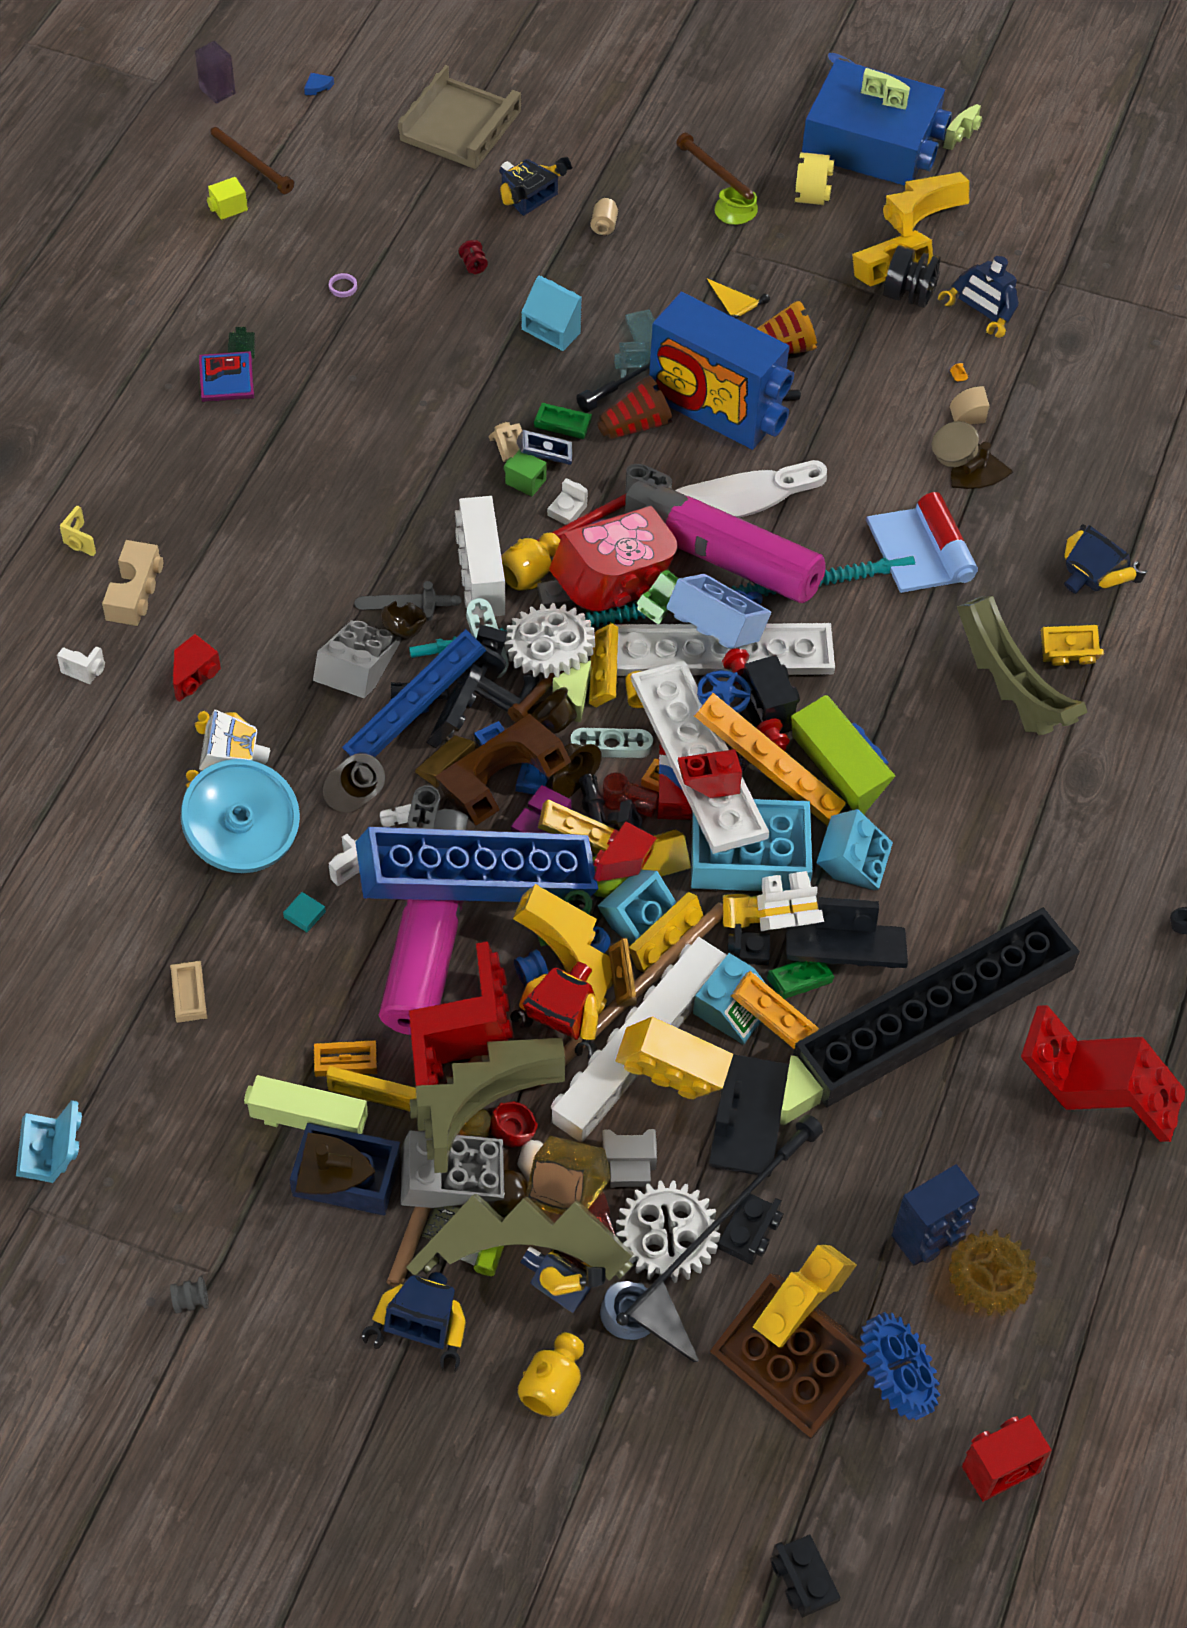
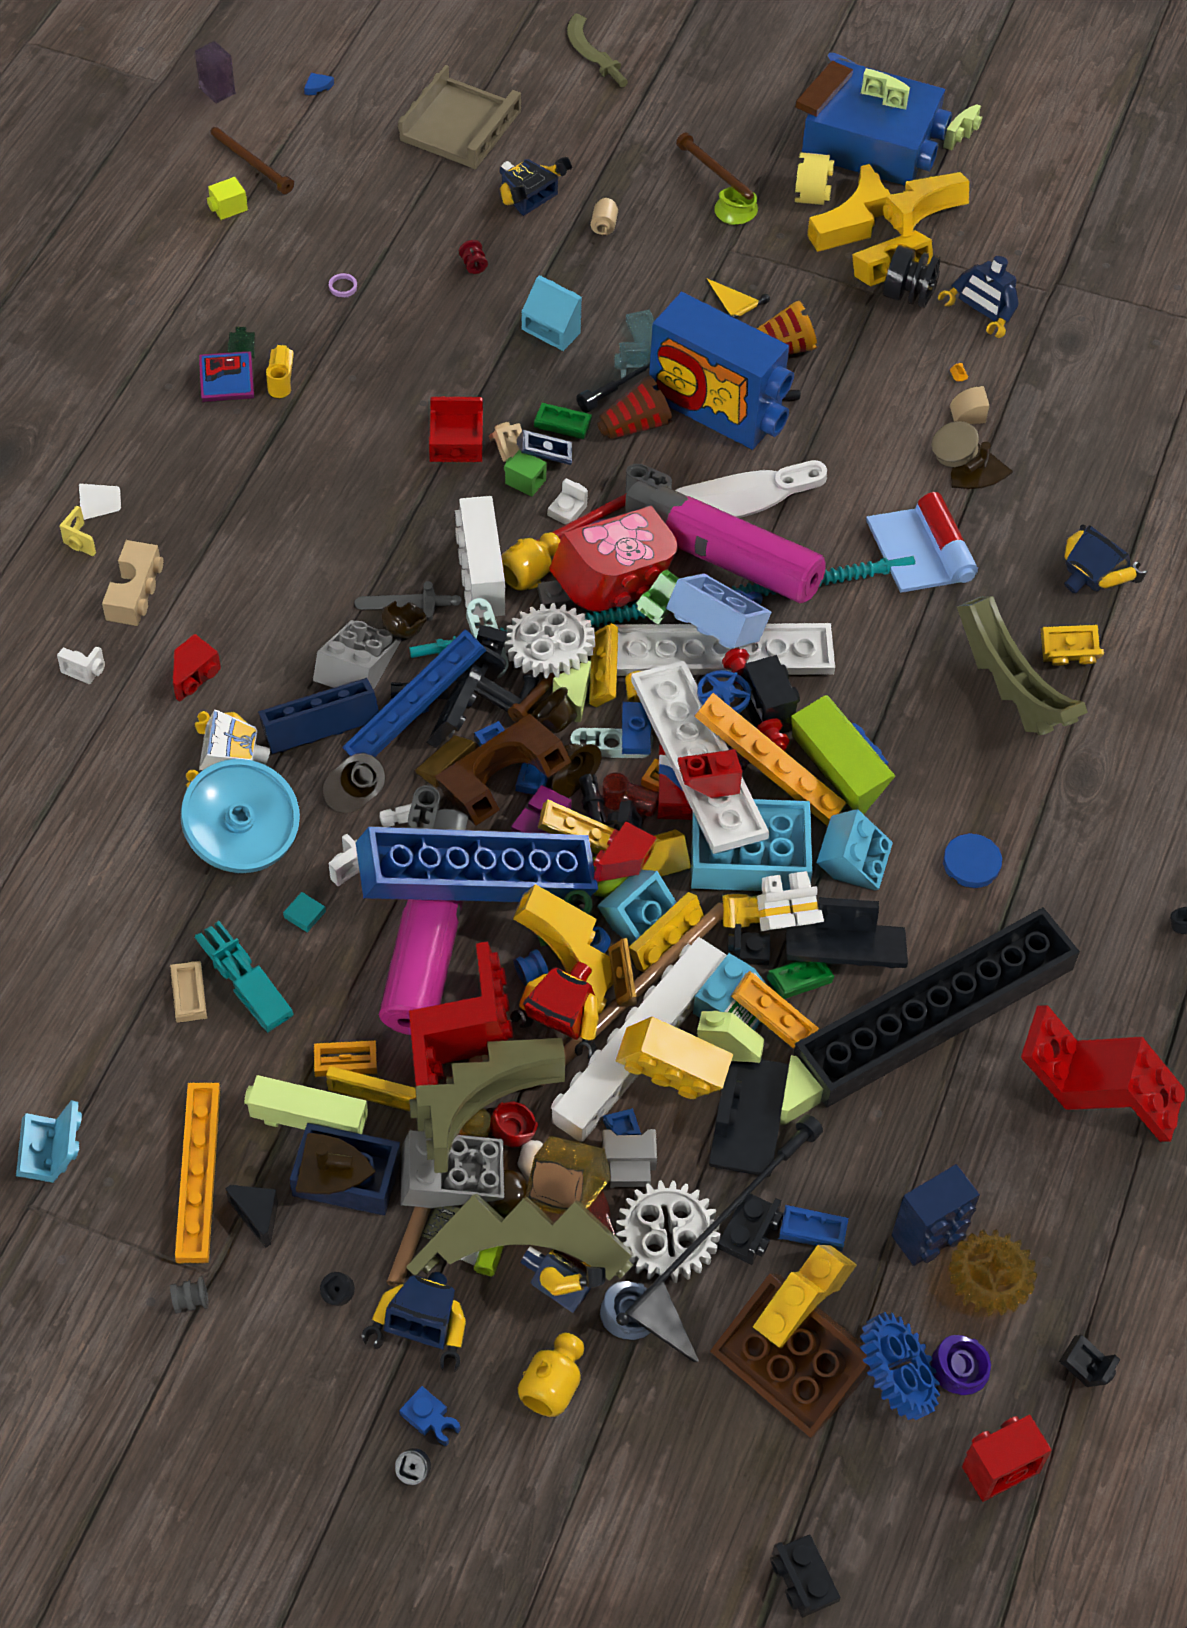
(99, 500): none -> white sticker
(197, 1173): none -> light orange plate
(253, 986): none -> teal arm
(256, 1208): none -> black slope
(279, 371): none -> yellow piece
(318, 715): none -> dark blue brick
(337, 1288): none -> black tile
(413, 1466): none -> tile
(427, 1413): none -> blue plate
(456, 429): none -> red panel
(579, 42): none -> olive sword
(622, 1123): none -> blue tile
(635, 729): none -> blue plate
(731, 1034): none -> yellowish green slope
(813, 1227): none -> blue plate
(824, 88): none -> reddish brown tile
(853, 218): none -> yellow arch
(961, 1365): none -> dark purple piece
(972, 860): none -> blue tile
(1089, 1363): none -> black bracket

